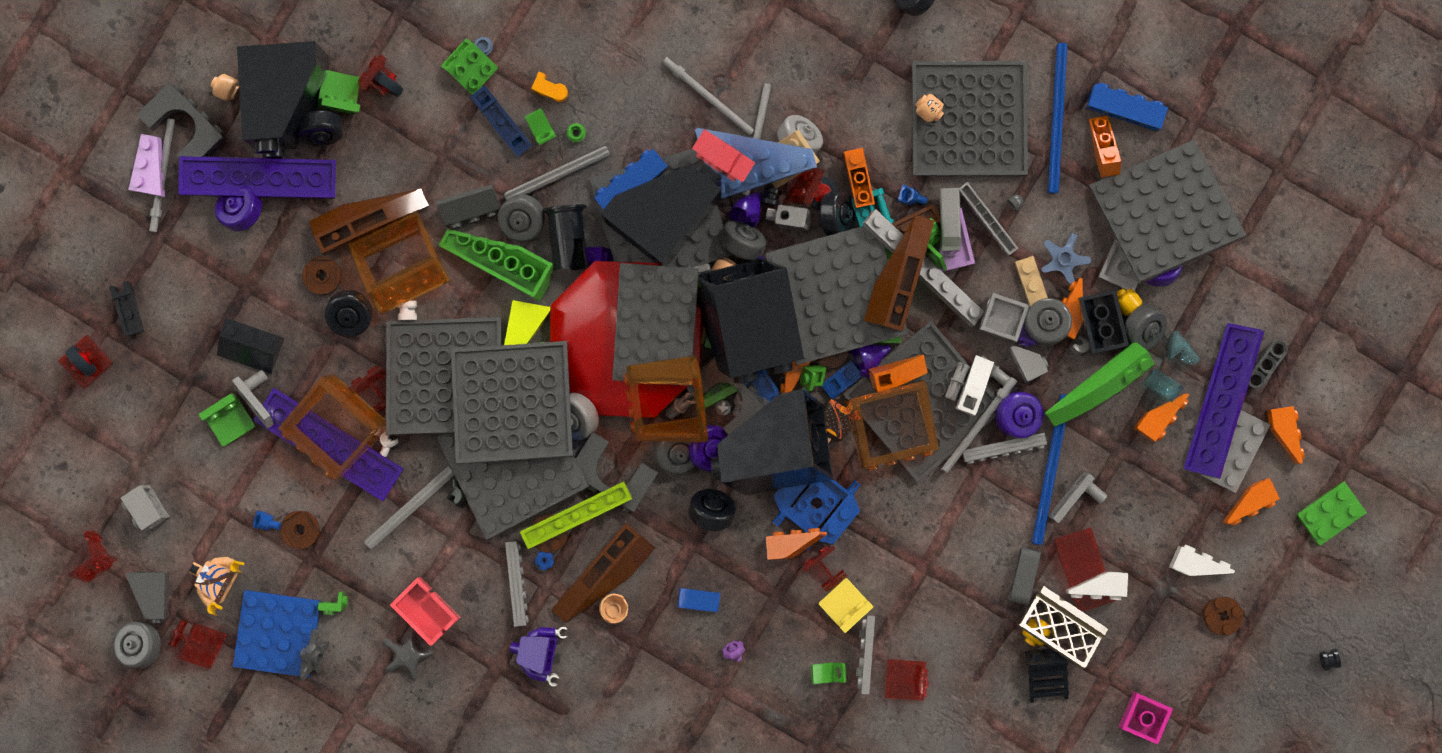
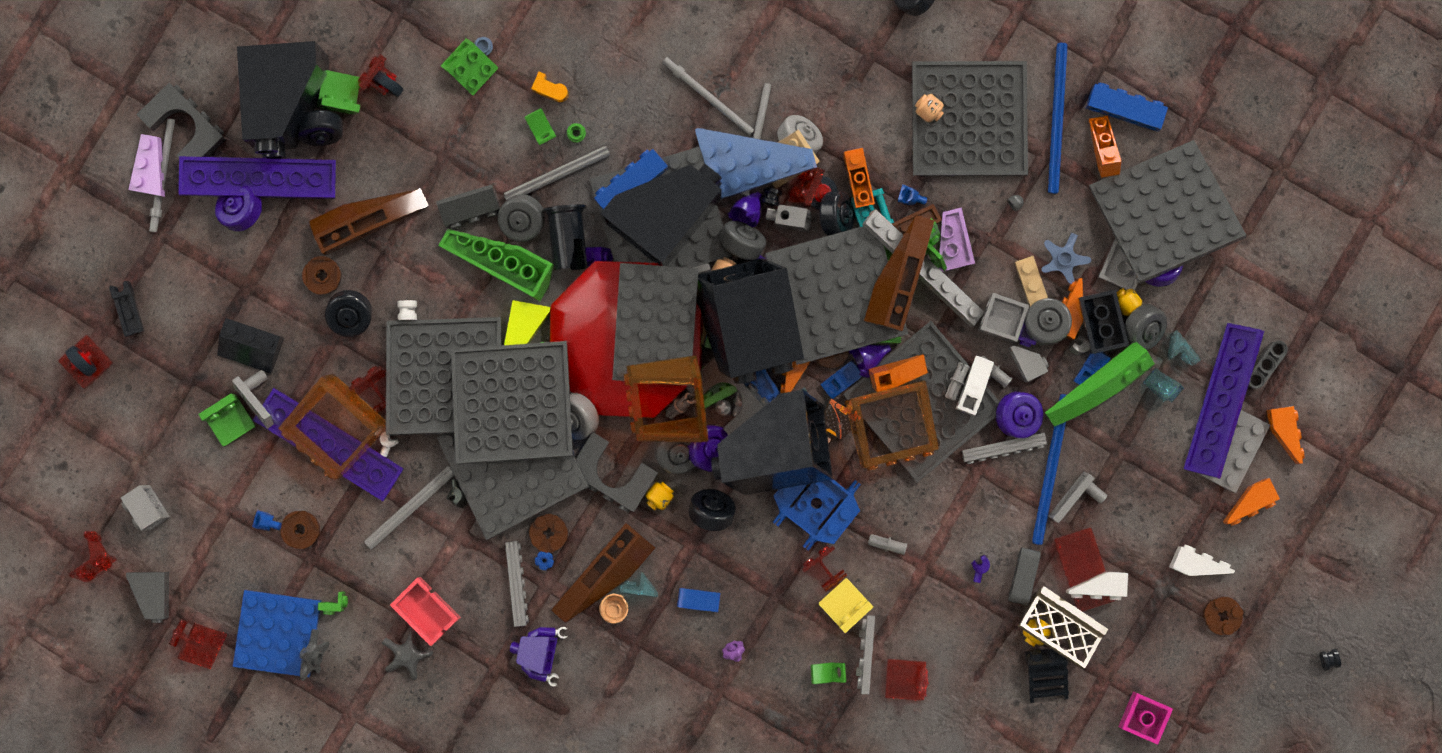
(136, 645): dark grey wheel -> none
(215, 580): torso -> none
(225, 87): light nougat head -> none
(408, 282): clear orange windscreen -> none
(501, 121): dark blue slope -> none
(576, 515): lime plate -> none
(646, 587): none -> clear light blue slope
(659, 496): none -> yellow head
(722, 157): coral piece -> none
(790, 545): orange slope -> none
(812, 376): bright green bracket -> none
(887, 544): none -> light grey axle
(950, 219): light grey piece -> none
(980, 568): none -> dark purple piece
(987, 219): light grey piece -> none
(1001, 394): light grey bar -> none
(1091, 365): none -> blue slope
(1154, 422): orange slope -> none
(1331, 513): bright green plate -> none

